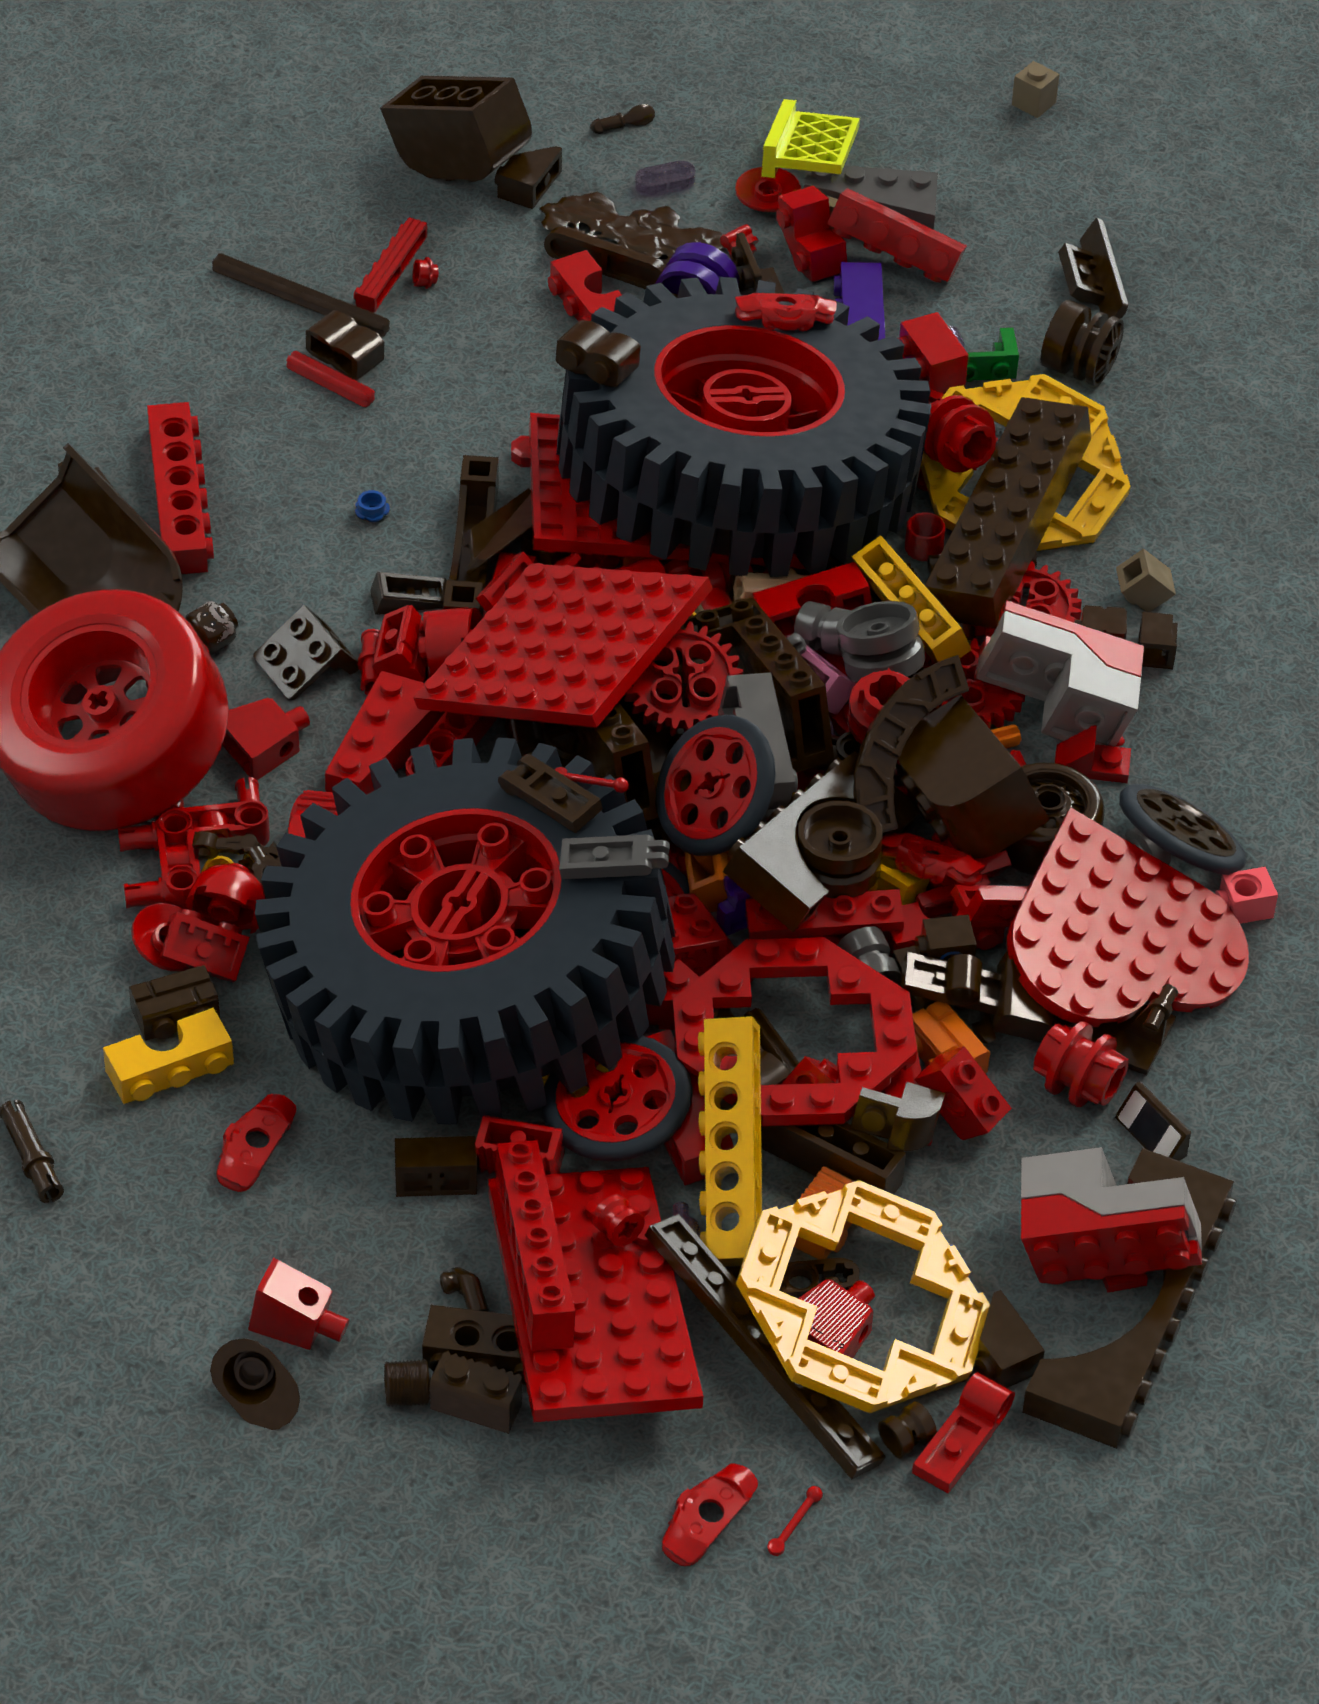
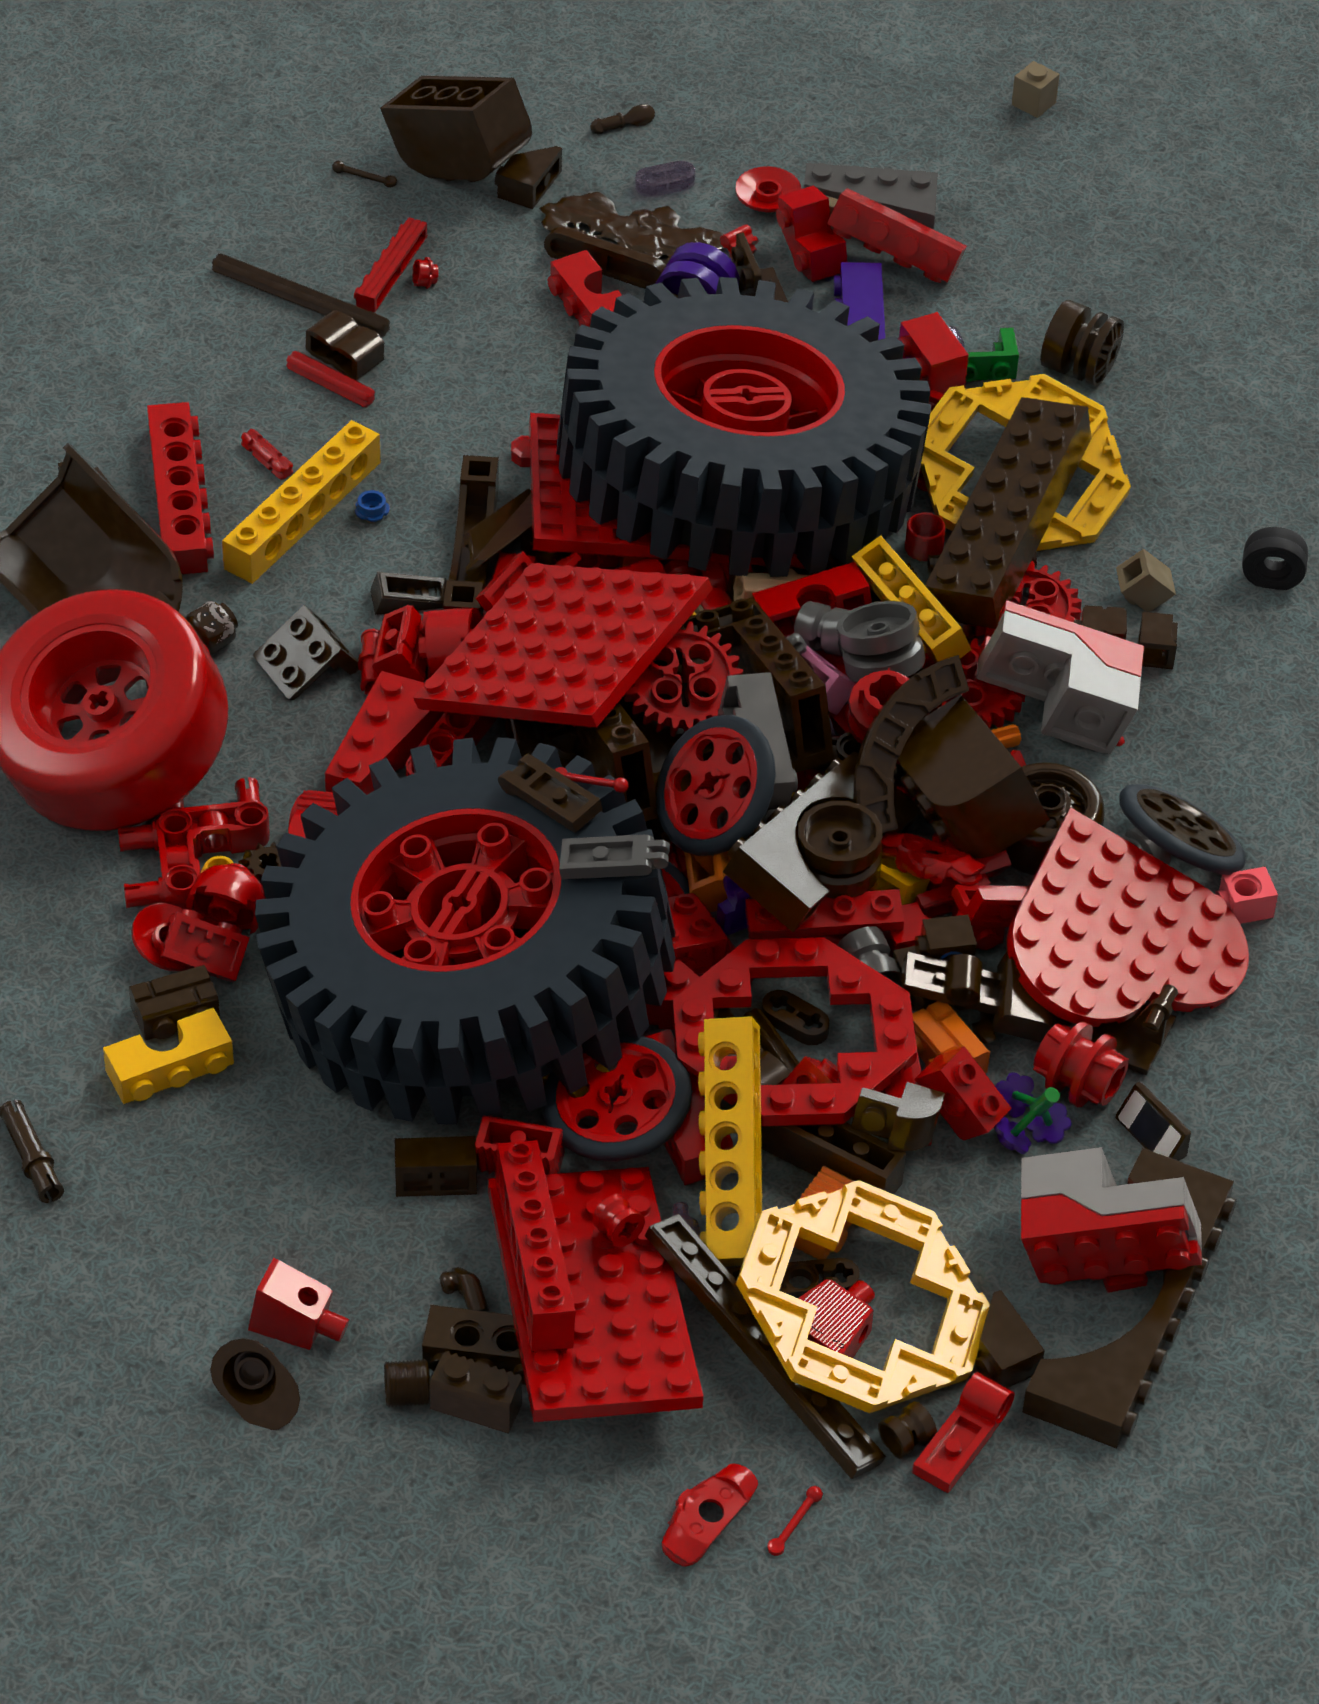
(212, 845): dark brown piece -> none
(239, 1161): red piece -> none
(263, 735): red torso -> none
(267, 454): none -> red axle
(301, 501): none -> yellow brick
(339, 167): none -> dark brown hinge
(598, 353): dark brown brick -> none
(785, 317): red piece -> none
(795, 1017): none -> dark brown beam
(808, 141): neon yellow fence -> none
(959, 434): red piece -> none
(1045, 1118): none -> dark purple plant
(1092, 759): red slope -> none
(1093, 271): dark brown bracket -> none
(1275, 543): none -> black tyre

